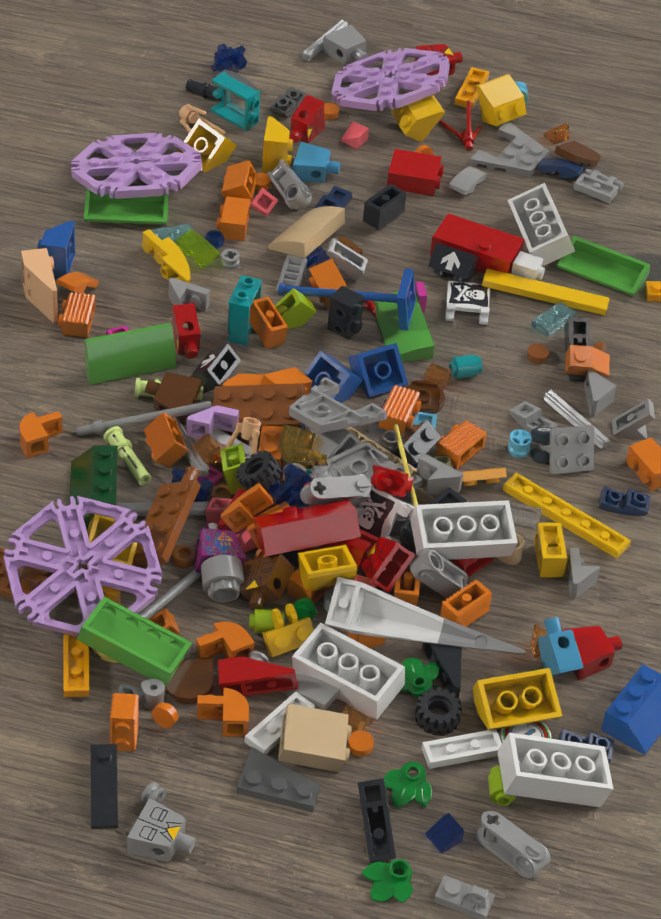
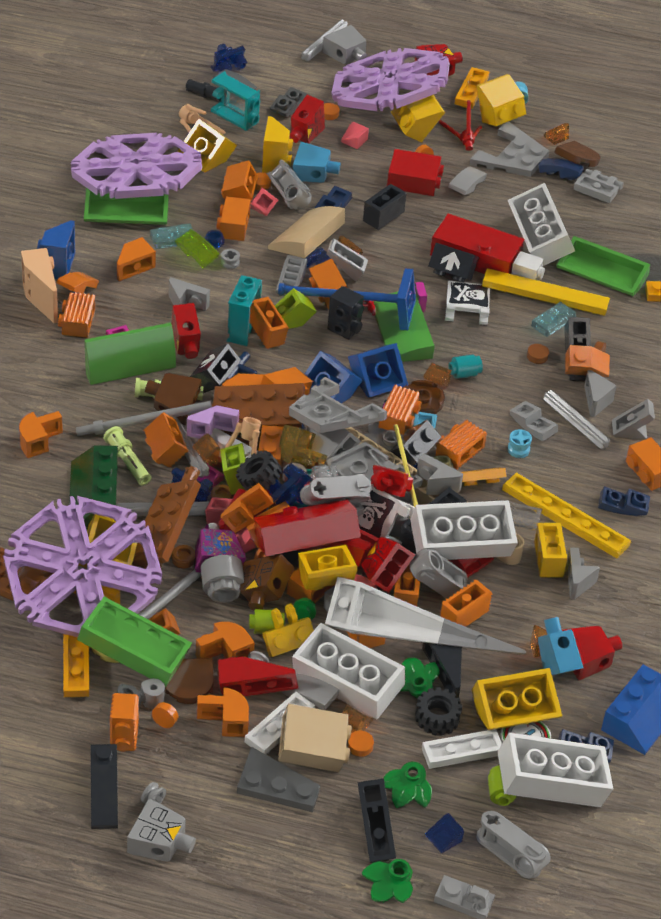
(135, 258): none -> orange slope
(168, 255): yellow slope -> none
(240, 368): none -> dark blue piece
(564, 448): light grey plate -> none

